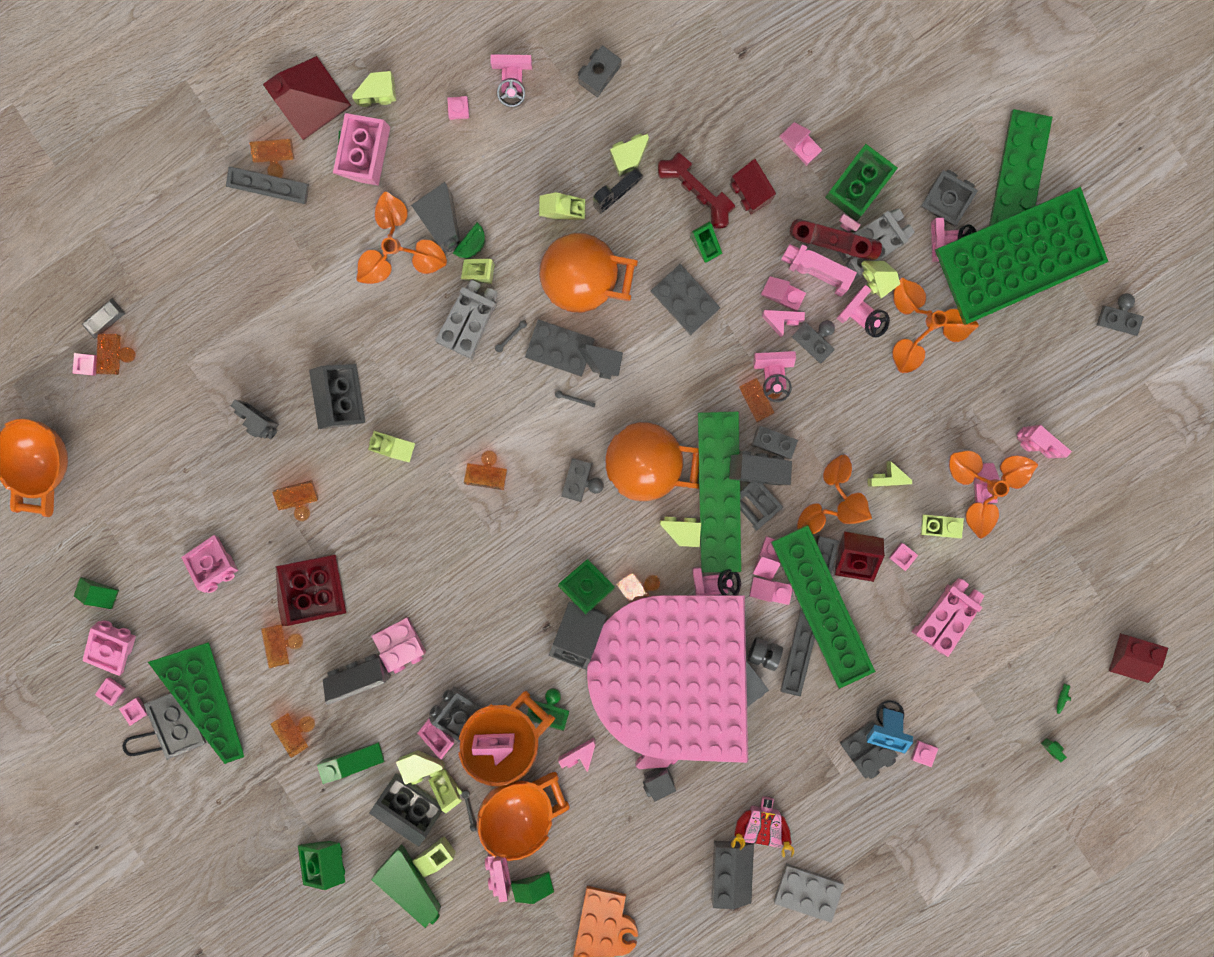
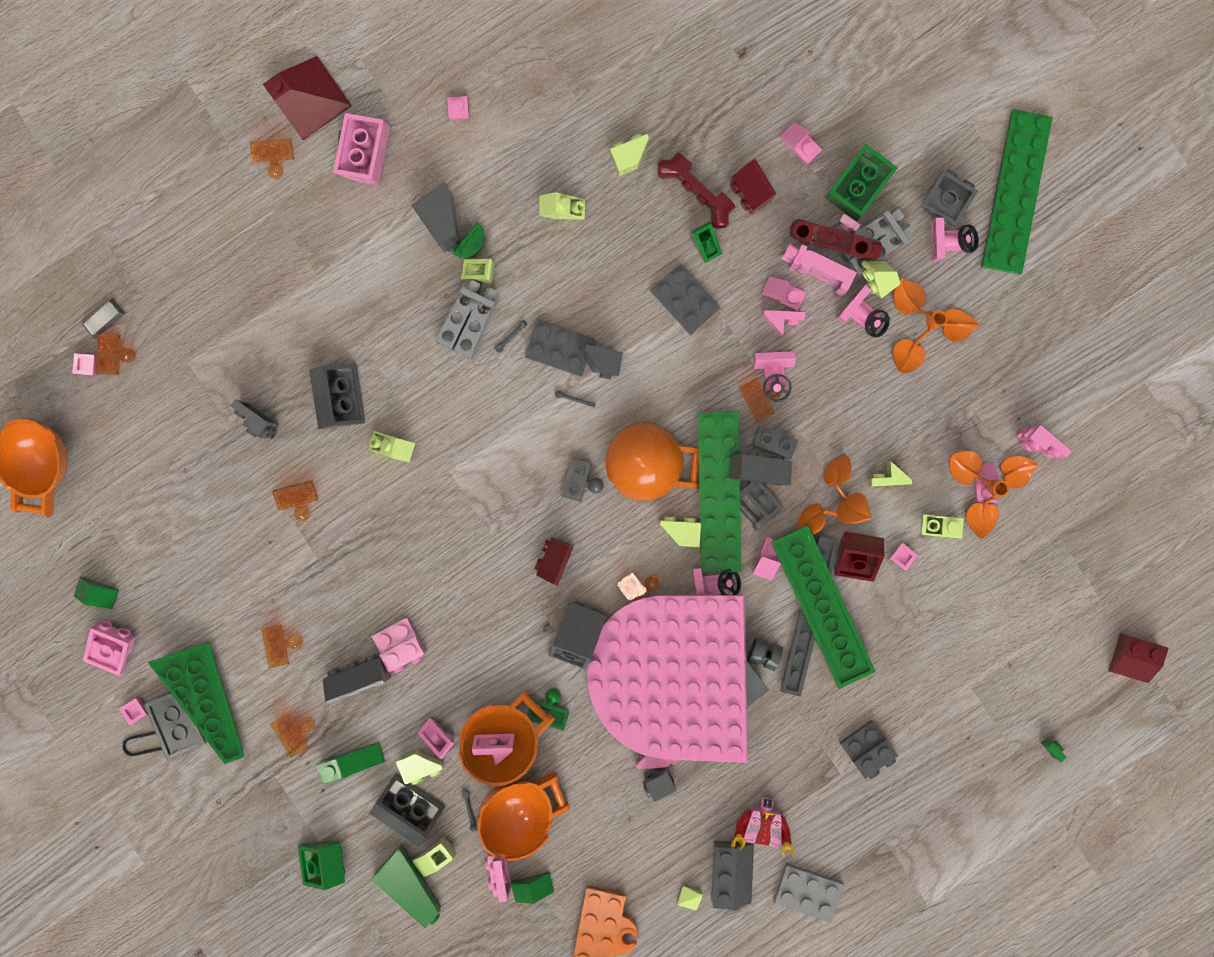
(110, 691): bright pink plate -> none
(209, 565): bright pink plate -> none
(267, 185): dark grey plate -> none
(309, 590): dark red slope -> none
(374, 267): orange plant -> none
(376, 88): yellowish green slope -> none
(445, 790): yellowish green slope -> none
(453, 712): dark grey plate -> none
(486, 475): clear orange plate -> none
(511, 75): bright pink piece -> none
(554, 560): none -> dark red slope
(582, 273): orange windscreen -> none
(583, 752): bright pink slope -> none
(586, 586): green plate -> none
(595, 82): dark grey brick -> none
(607, 197): black beam -> none
(690, 897): none -> yellowish green slope
(771, 591): bright pink slope -> none
(813, 341): dark grey plate -> none
(891, 734): dark azure piece -> none
(924, 753): bright pink plate -> none
(949, 617): bright pink hips -> none
(1021, 255): green plate -> none
(1063, 698): green helmet -> none
(1121, 319): dark grey plate -> none

